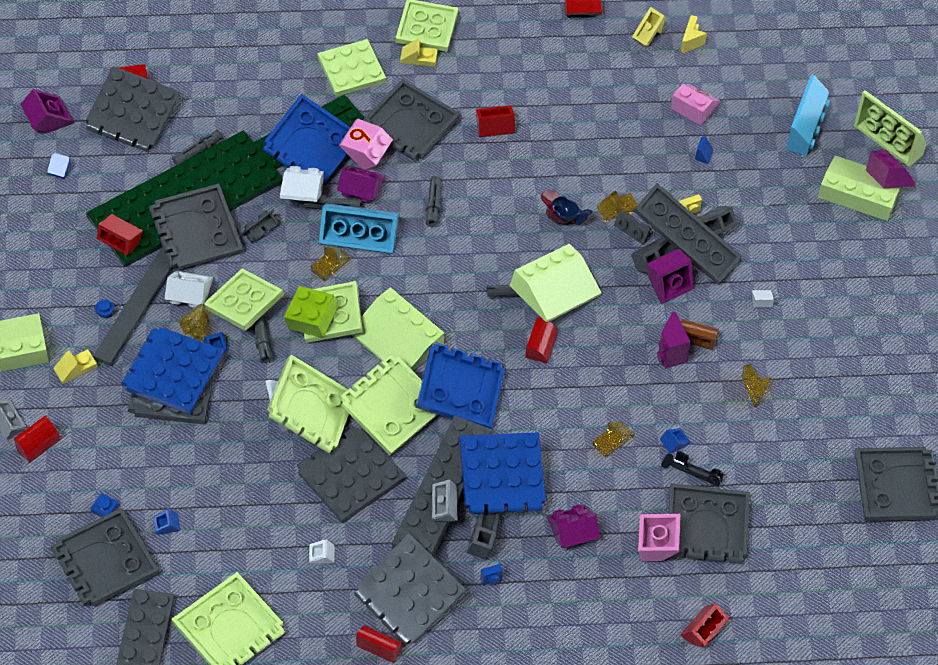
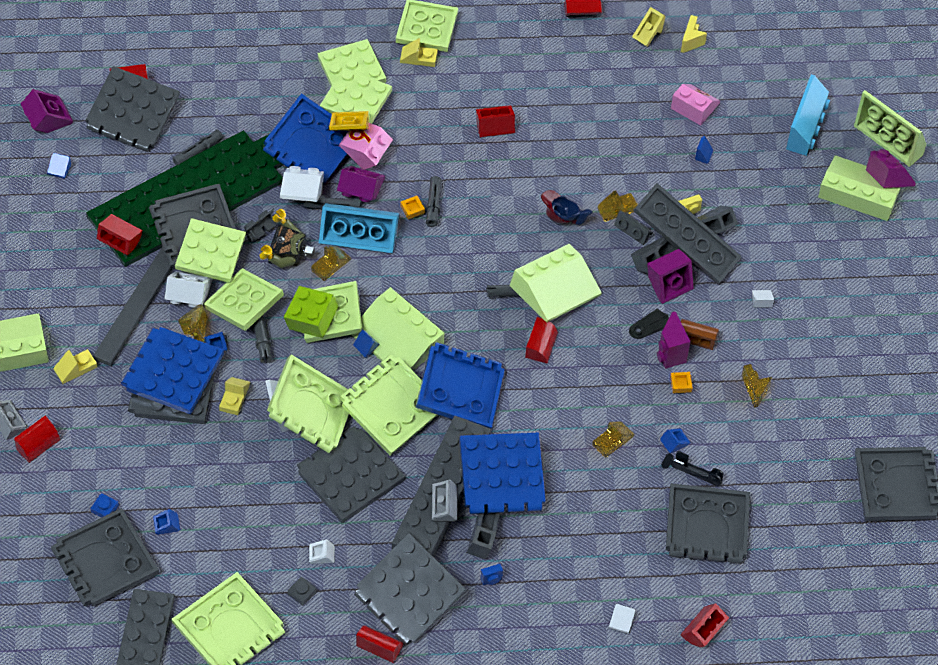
(104, 308): blue plate -> none
(210, 250): none -> yellowish green plate
(234, 395): none -> light yellow slope
(287, 244): none -> torso
(302, 591): none -> dark grey plate
(349, 121): none -> yellow slope
(356, 93): none -> yellowish green plate
(365, 343): none -> blue slope
(412, 119): dark grey hinge -> none
(412, 207): none -> light orange plate
(573, 526): magenta slope -> none
(622, 618): none -> white slope
(649, 324): none -> pearl dark grey piece
(658, 536): bright pink slope -> none
(681, 382): none -> light orange plate

